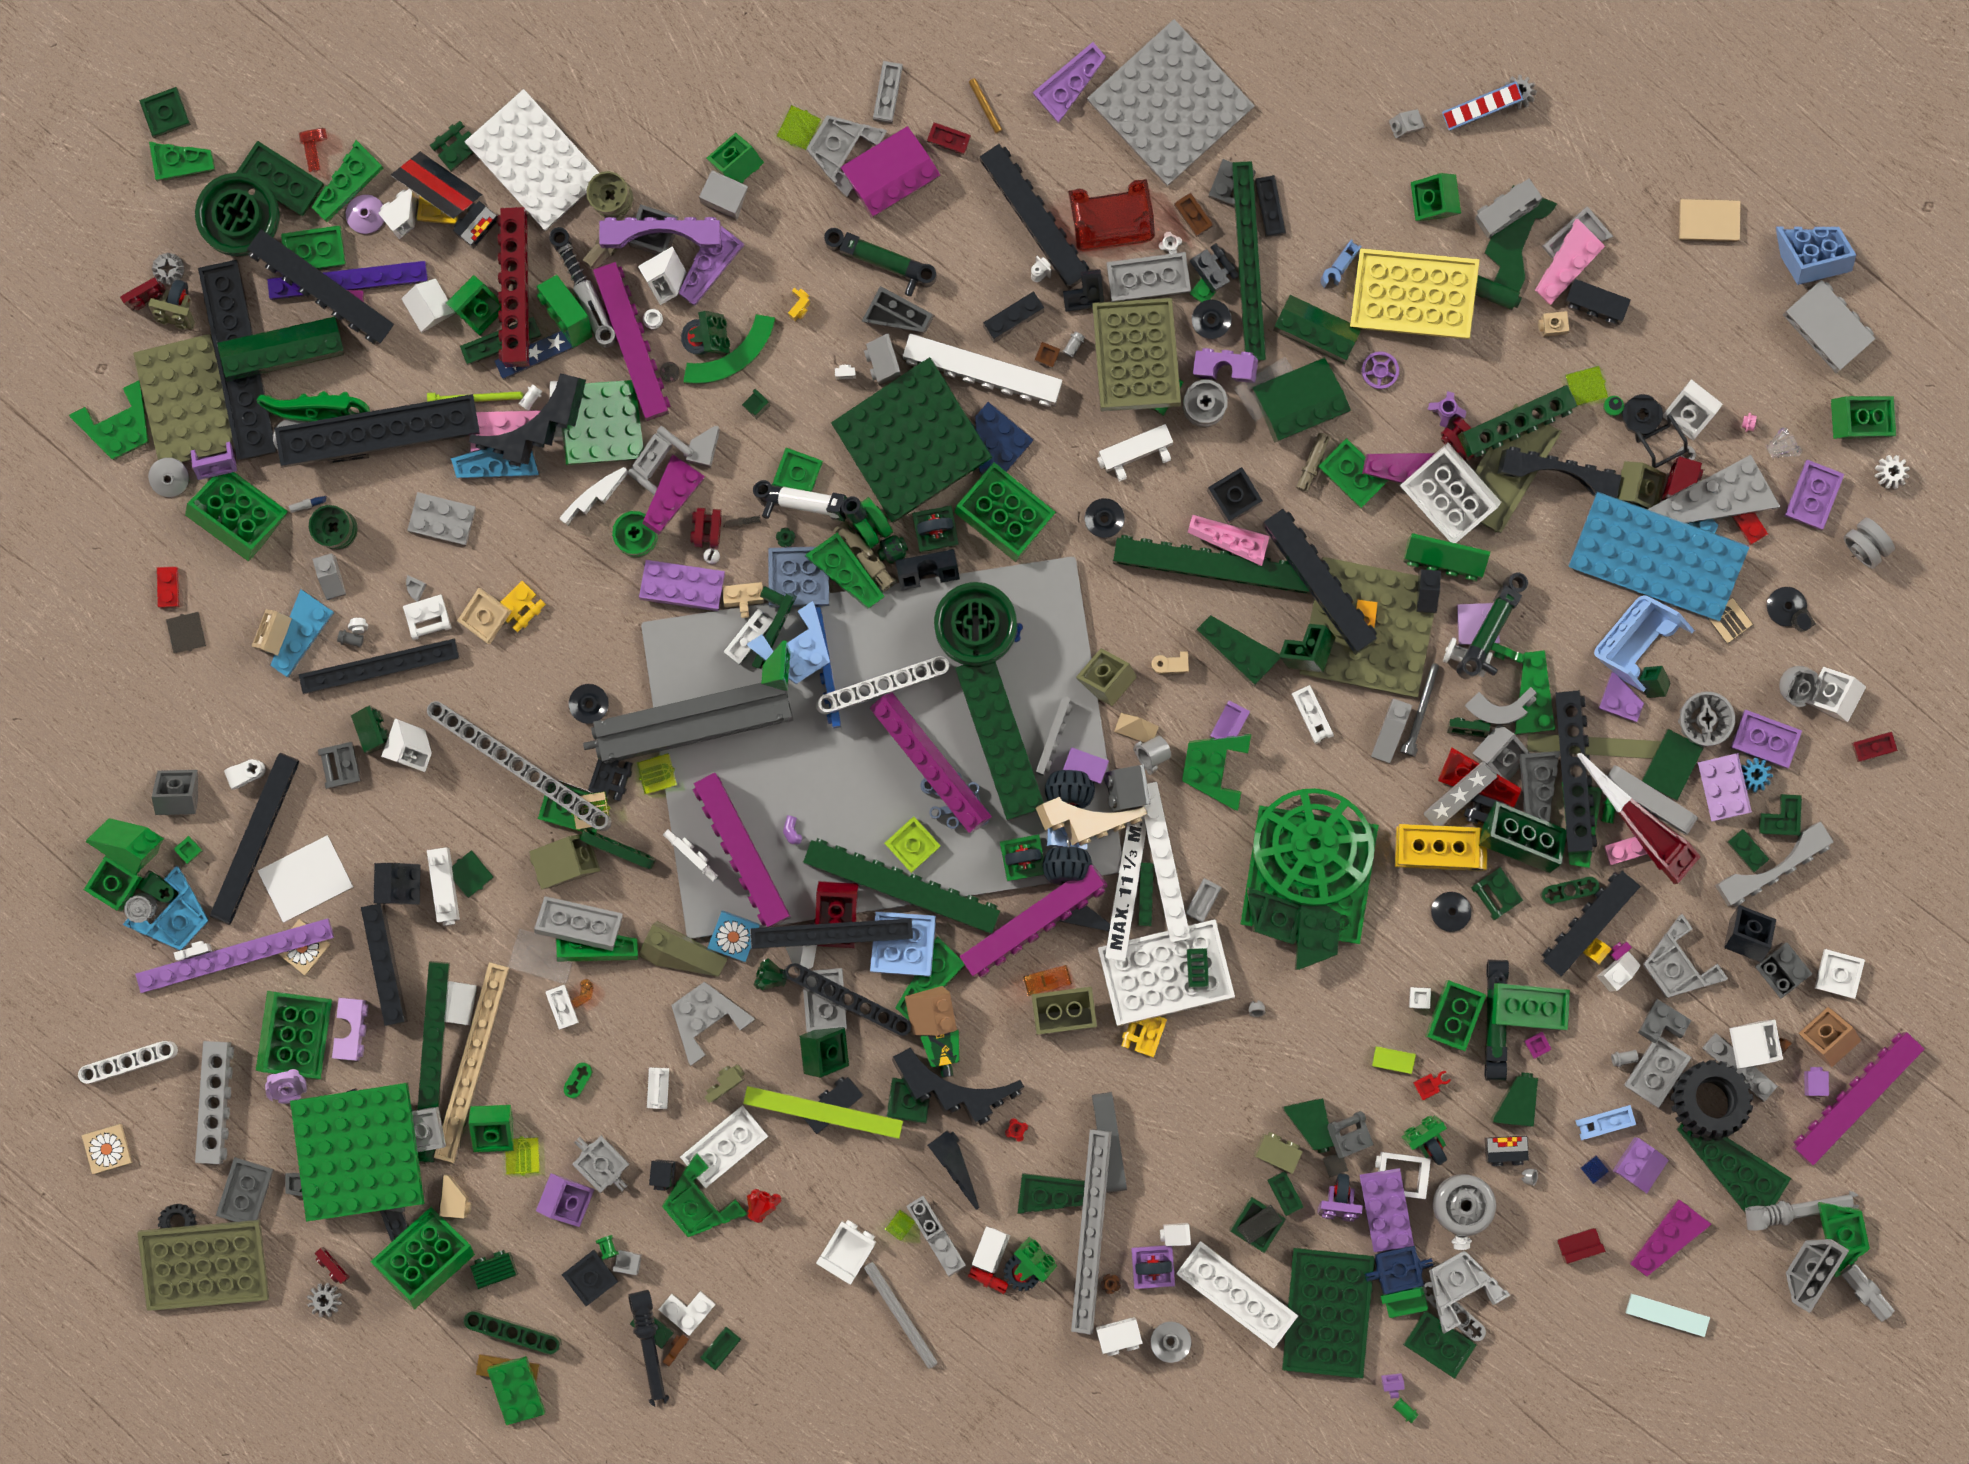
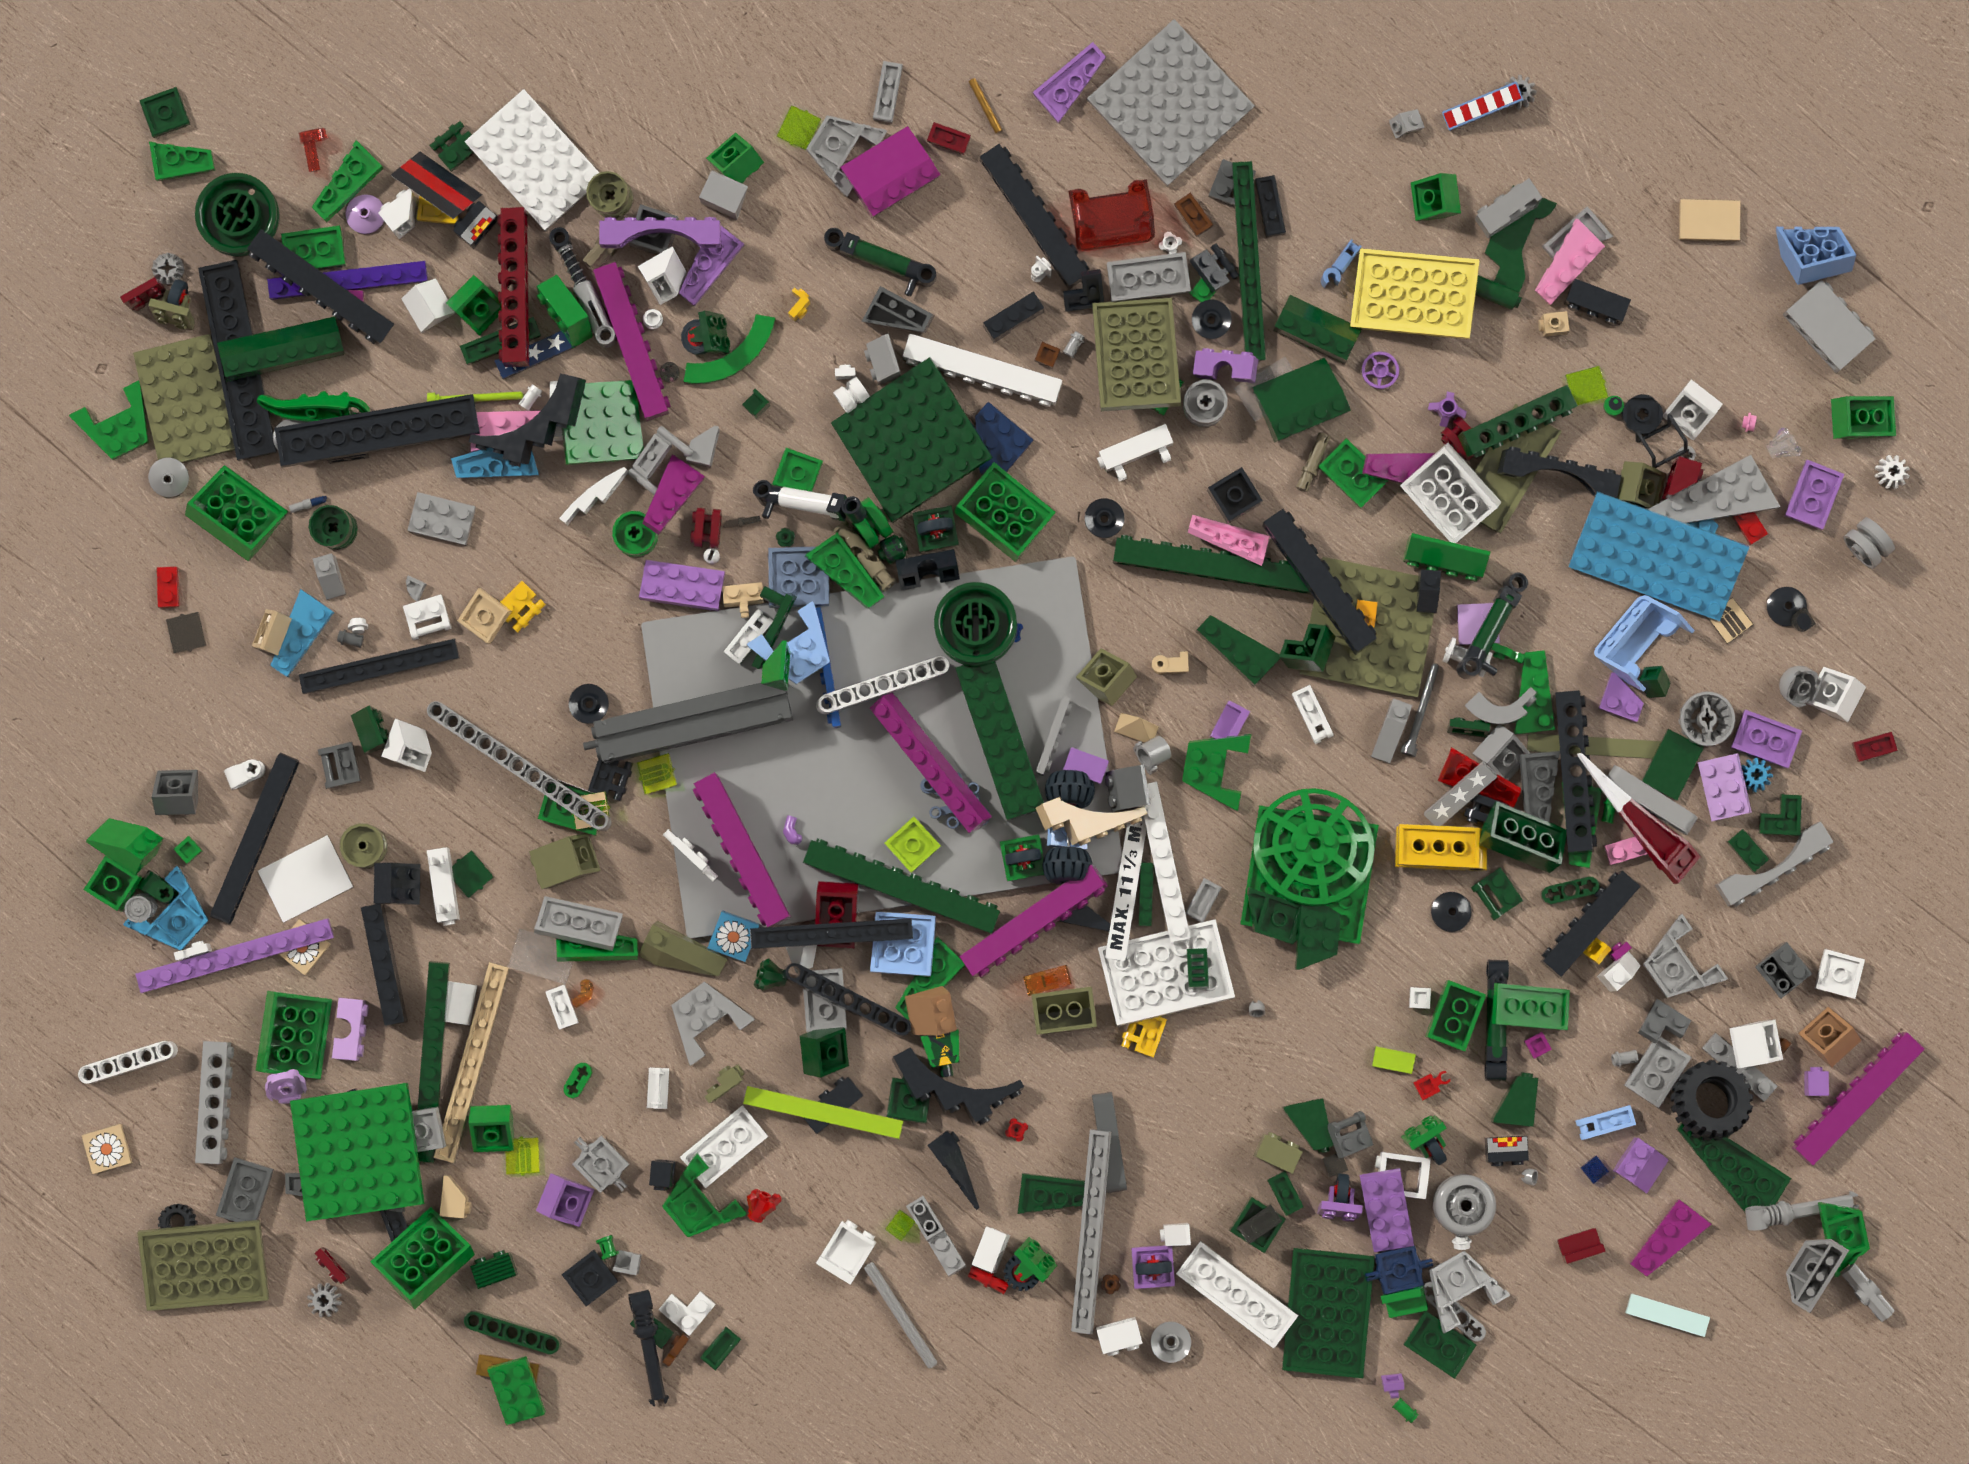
(215, 464): medium lavender panel -> none
(283, 178): dark green plate -> none
(352, 842): none -> olive wheel
(618, 849): dark green beam -> none
(851, 395): none -> white wheel
(1750, 933): black brick -> none

